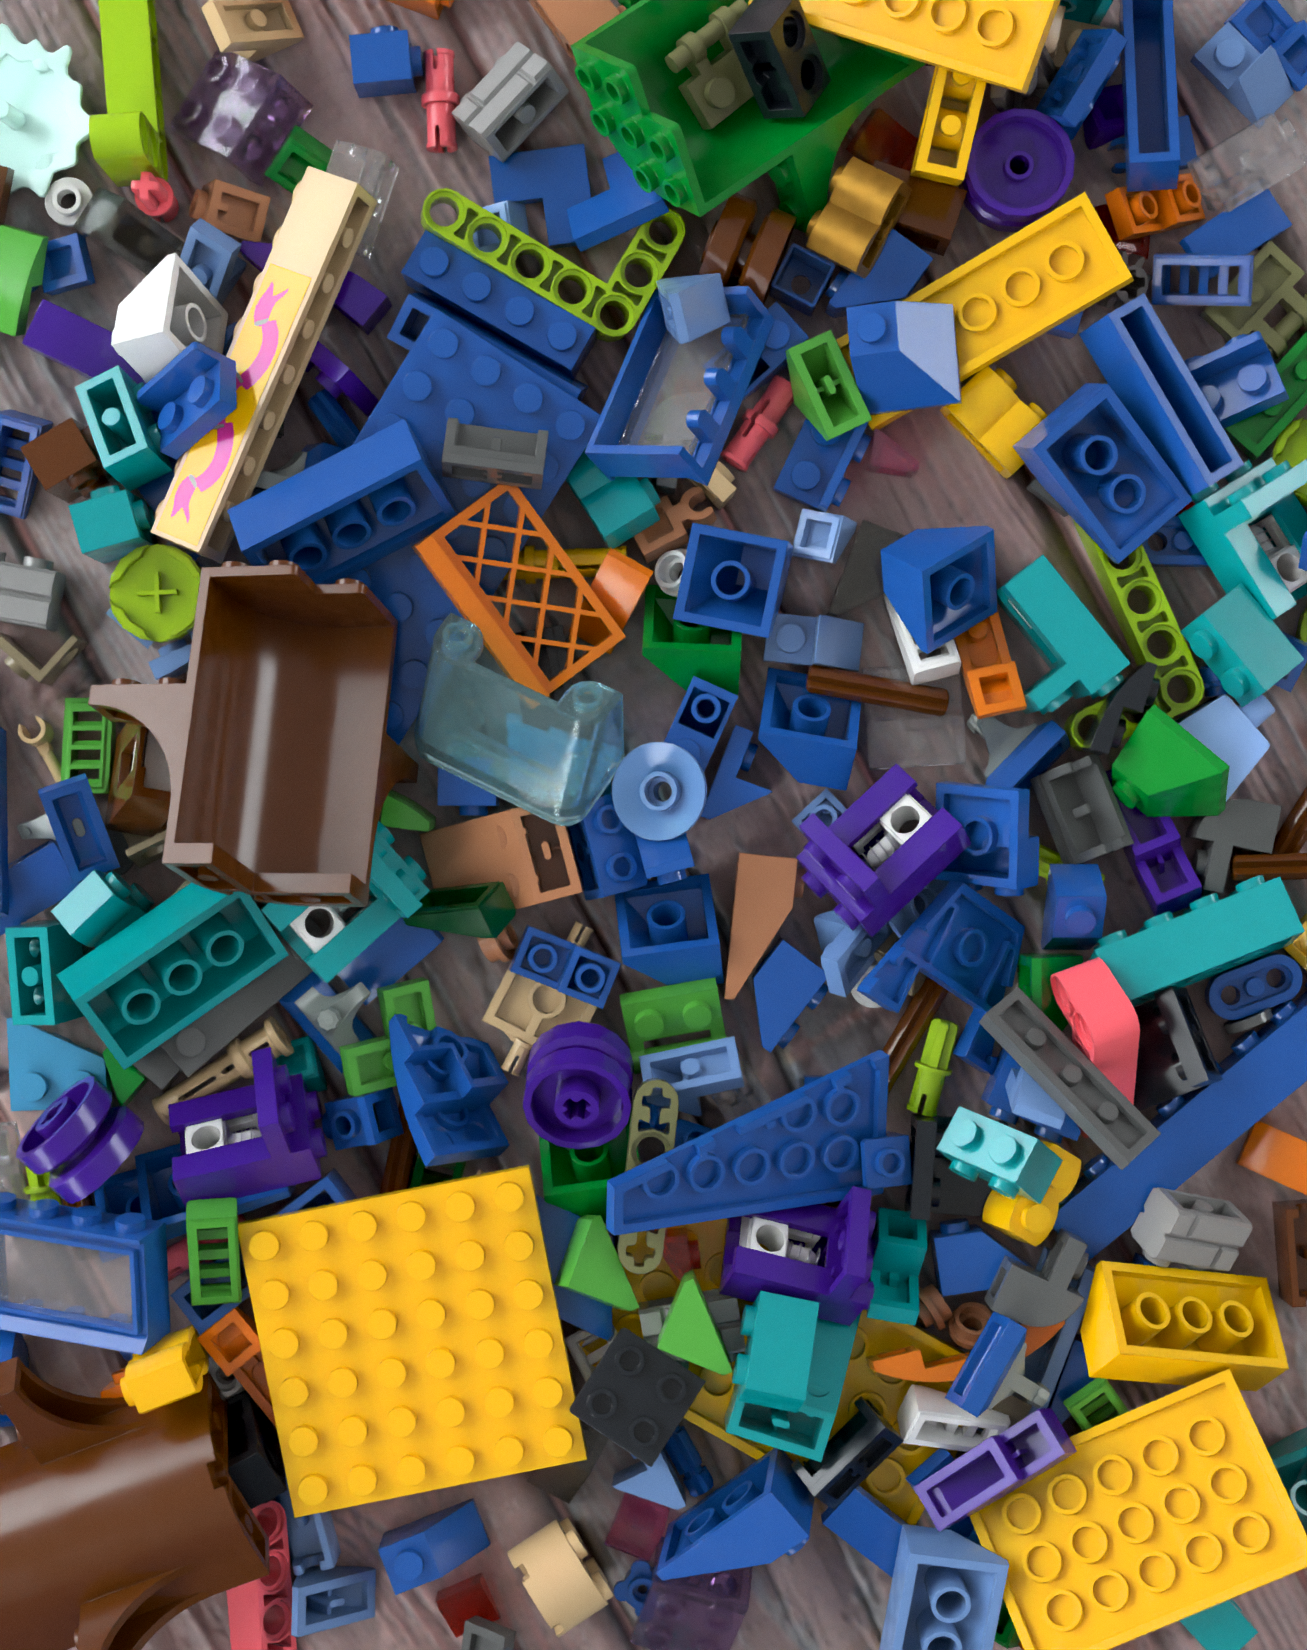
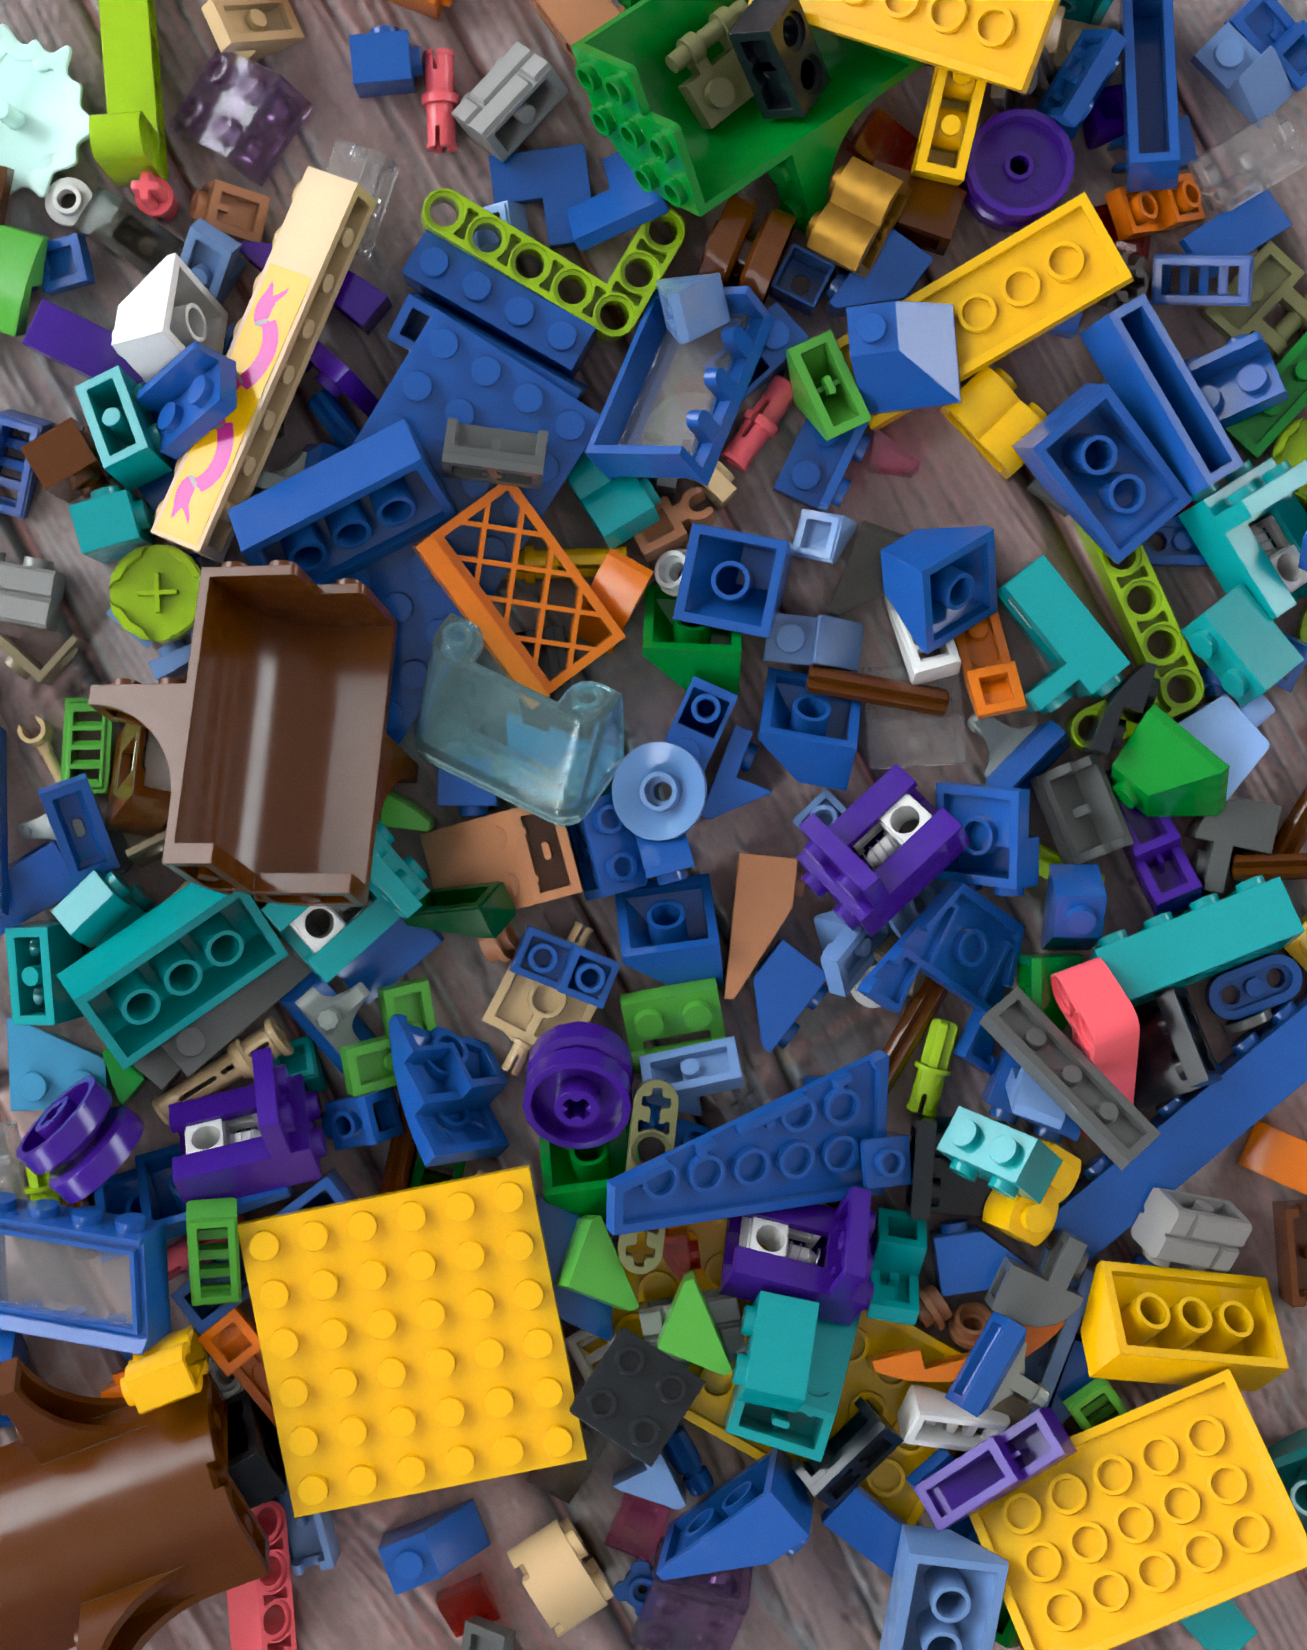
(295, 156): green slope -> none
(332, 1598): medium blue slope -> none

